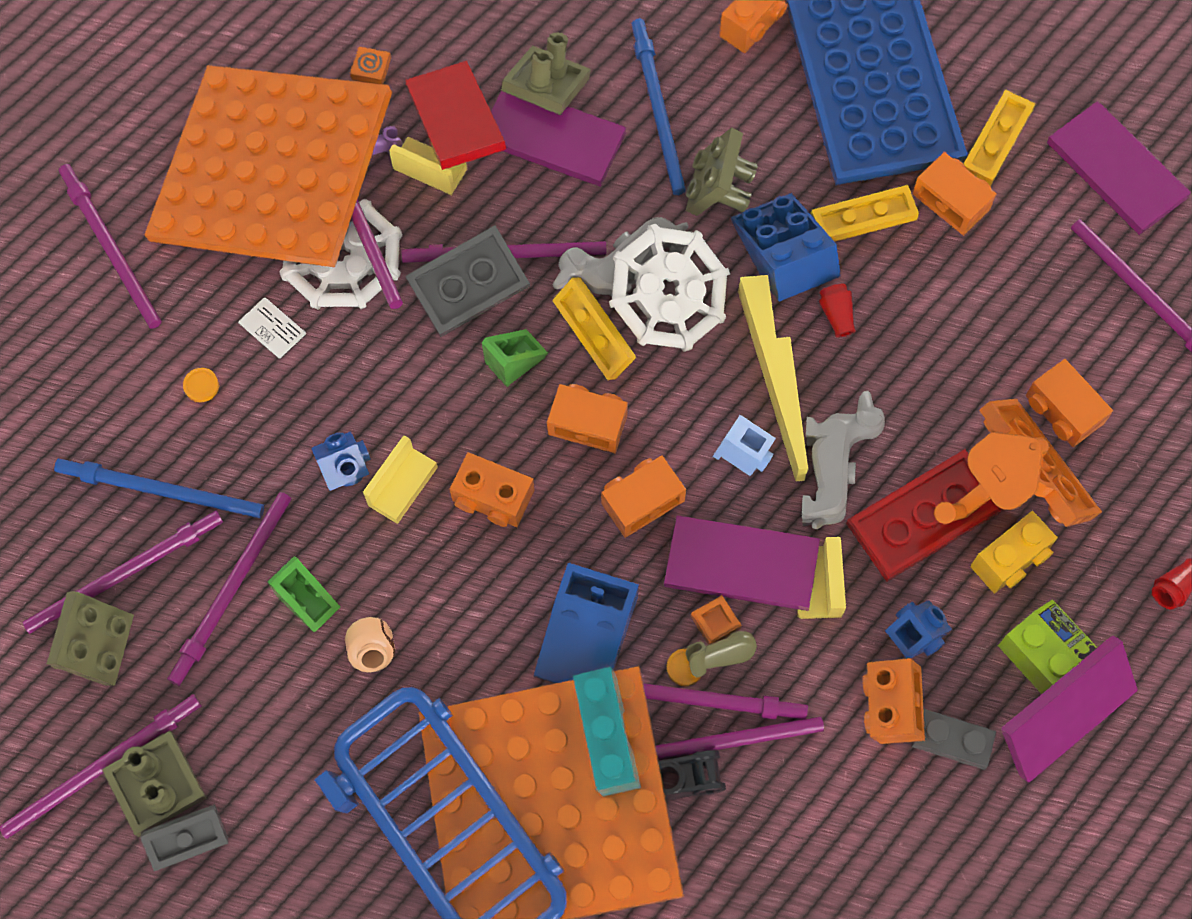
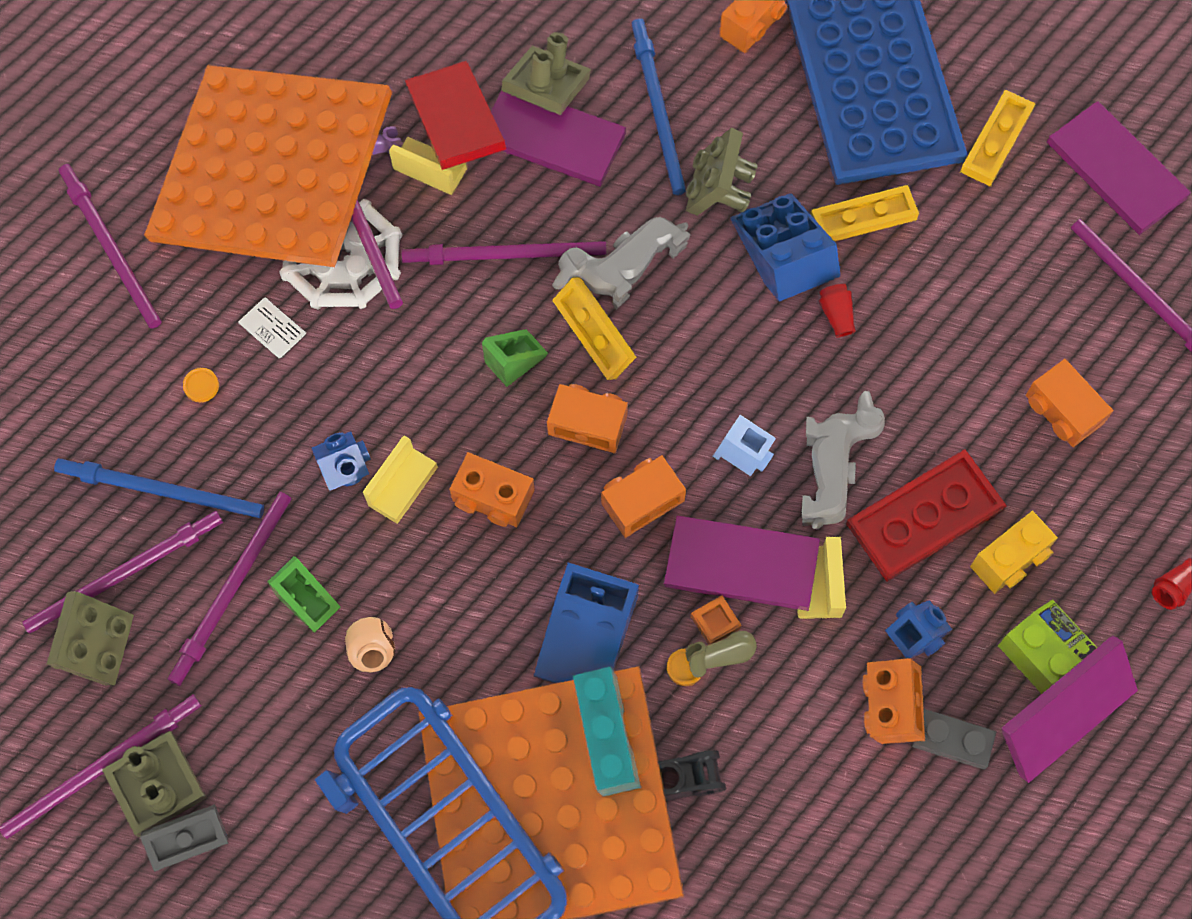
(370, 65): orange tile -> none
(467, 281): dark grey plate -> none
(649, 286): white plate -> none
(740, 738): magenta bar -> none
(767, 707): magenta bar -> none
(777, 368): light yellow slope -> none
(954, 193): orange brick -> none
(1016, 465): orange plate -> none

